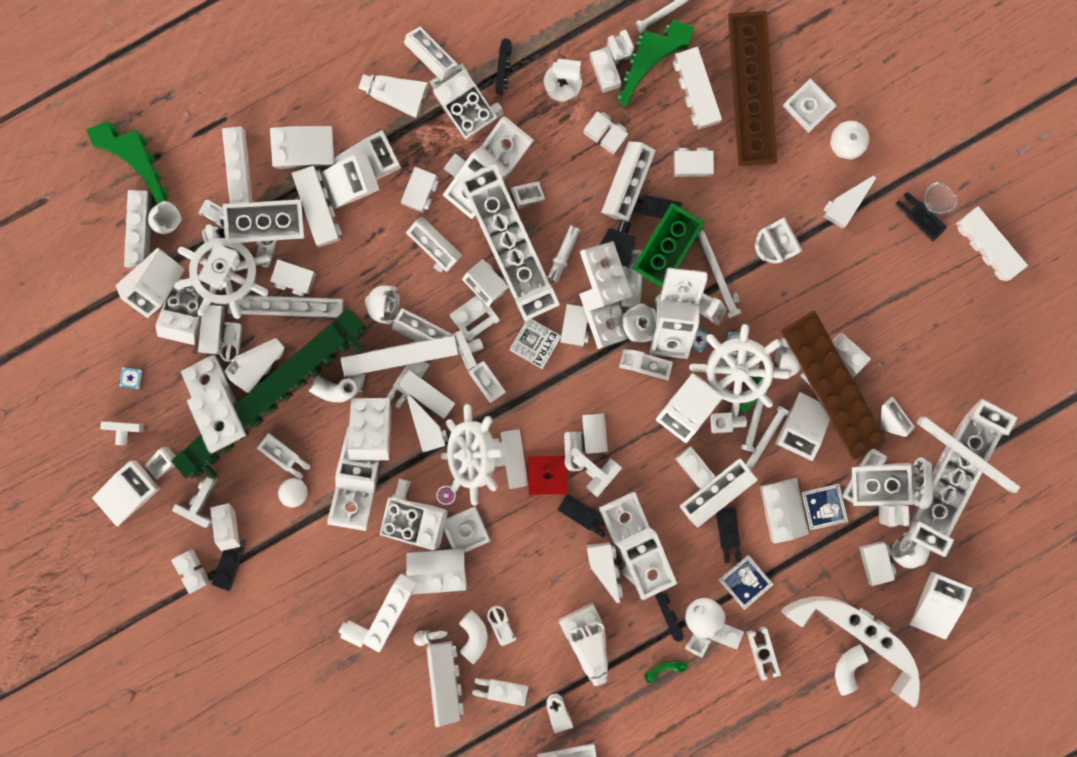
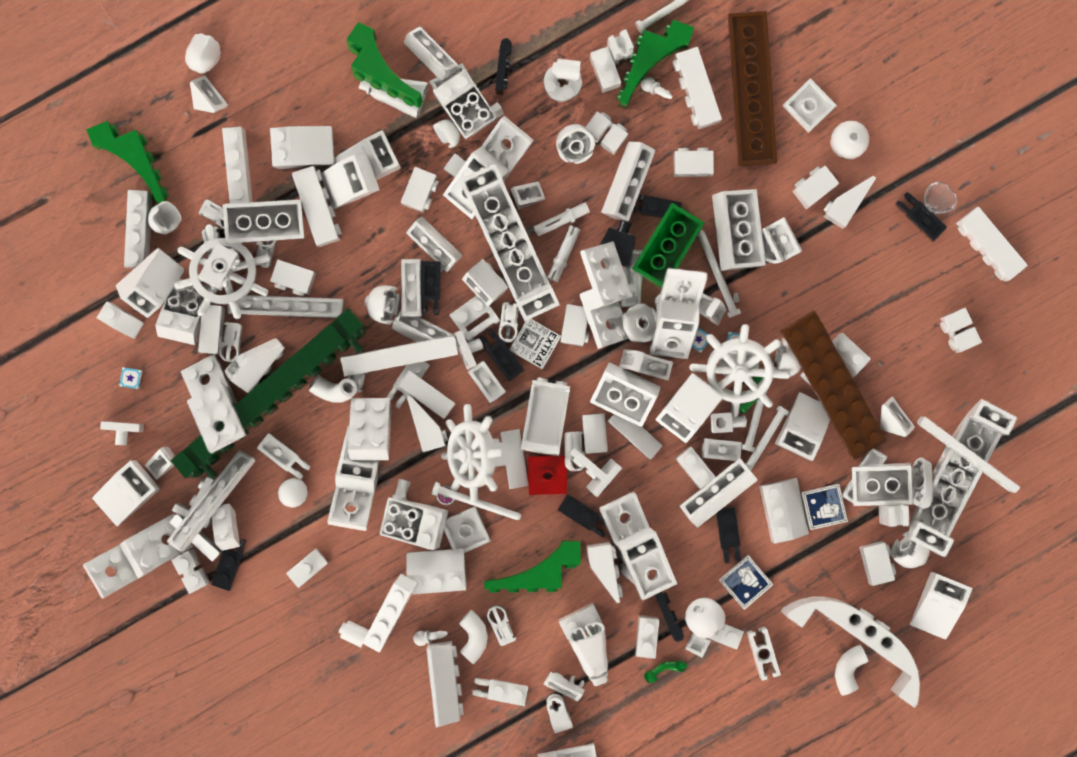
(120, 320): none -> white slope
(133, 558): none -> white bracket
(201, 541): none -> white slope
(202, 53): none -> white hair
(205, 96): none -> white slope
(211, 501): none -> white tile
(307, 568): none -> white tile
(372, 68): none -> green arch
(411, 287): none -> white tile
(430, 285): none -> black hinge
(447, 132): none -> white hair
(481, 504): none -> white bar
(502, 357): none -> black hinge
(509, 319): none -> white piece
(544, 574): none -> green arch
(545, 417): none -> white panel
(558, 683): none -> white plate
(565, 217): none -> white pin
(575, 143): none -> white cylinder
(625, 394): none -> white slope
(636, 435): none -> white slope
(647, 636): none -> white brick
(649, 85): none -> white bar
(721, 449): none -> white plate
(738, 229): none -> white slope
(815, 187): none -> white brick
(964, 339): none -> white piece

